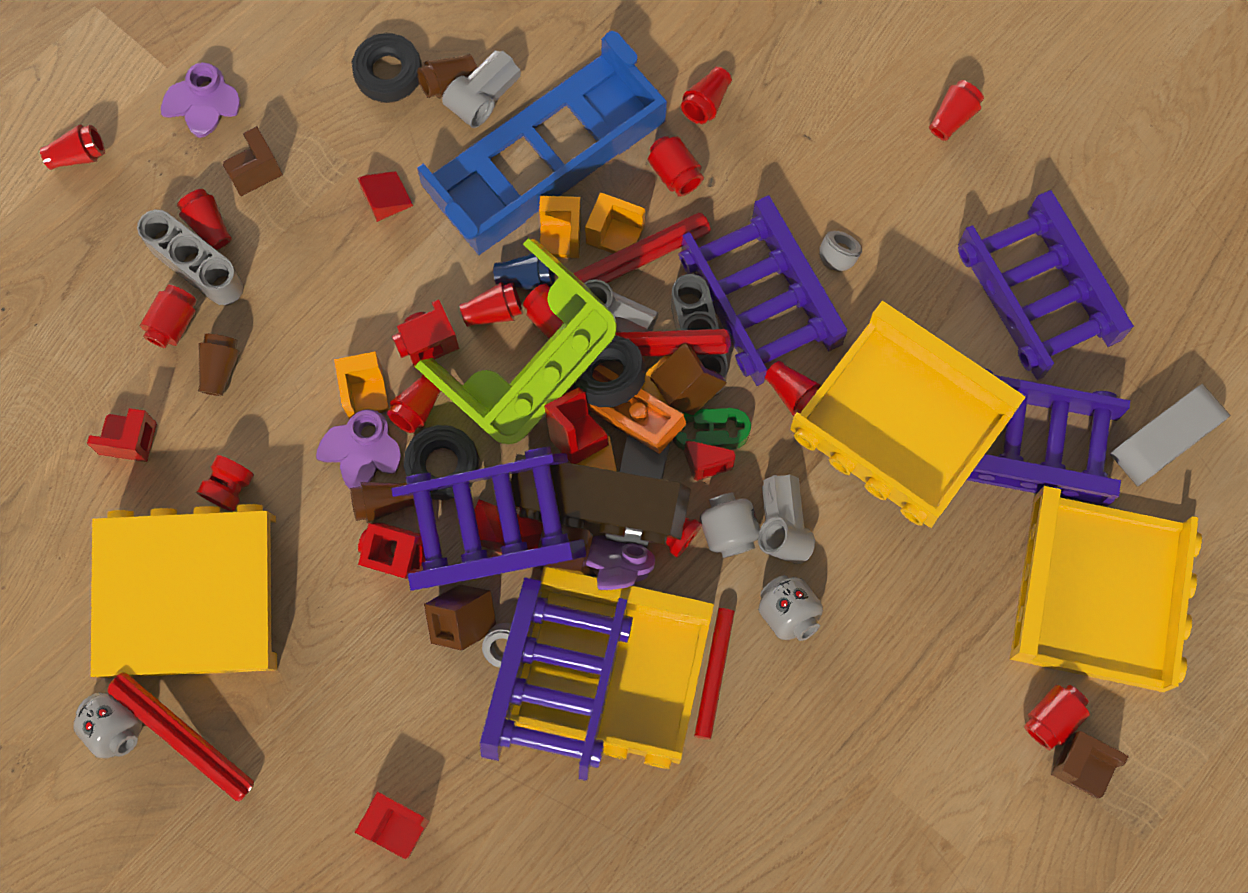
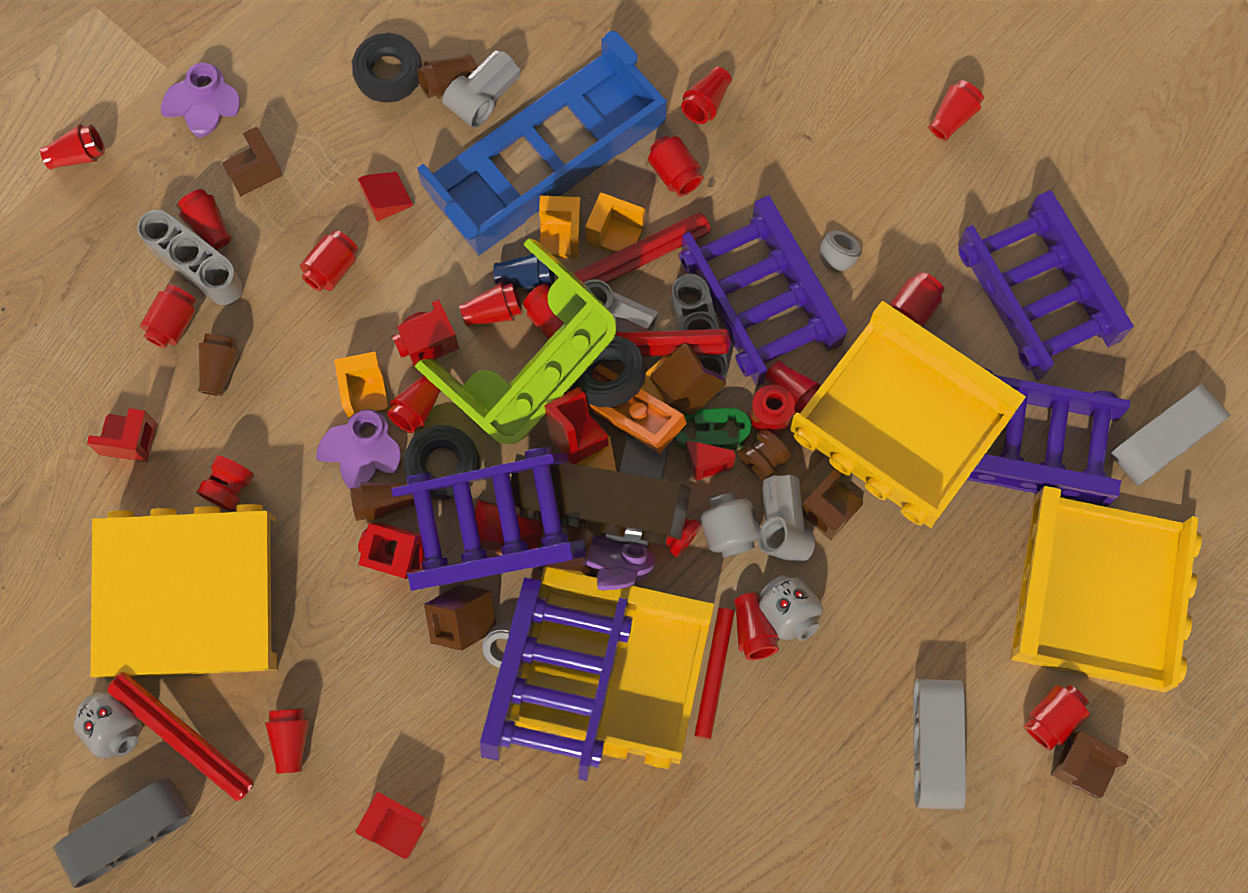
(121, 832): none -> dark grey beam
(287, 738): none -> red cone
(329, 261): none -> red brick
(754, 631): none -> red cone
(764, 454): none -> reddish brown wheel
(775, 420): none -> red brick
(831, 505): none -> reddish brown panel
(919, 298): none -> red brick
(939, 744): none -> light grey beam

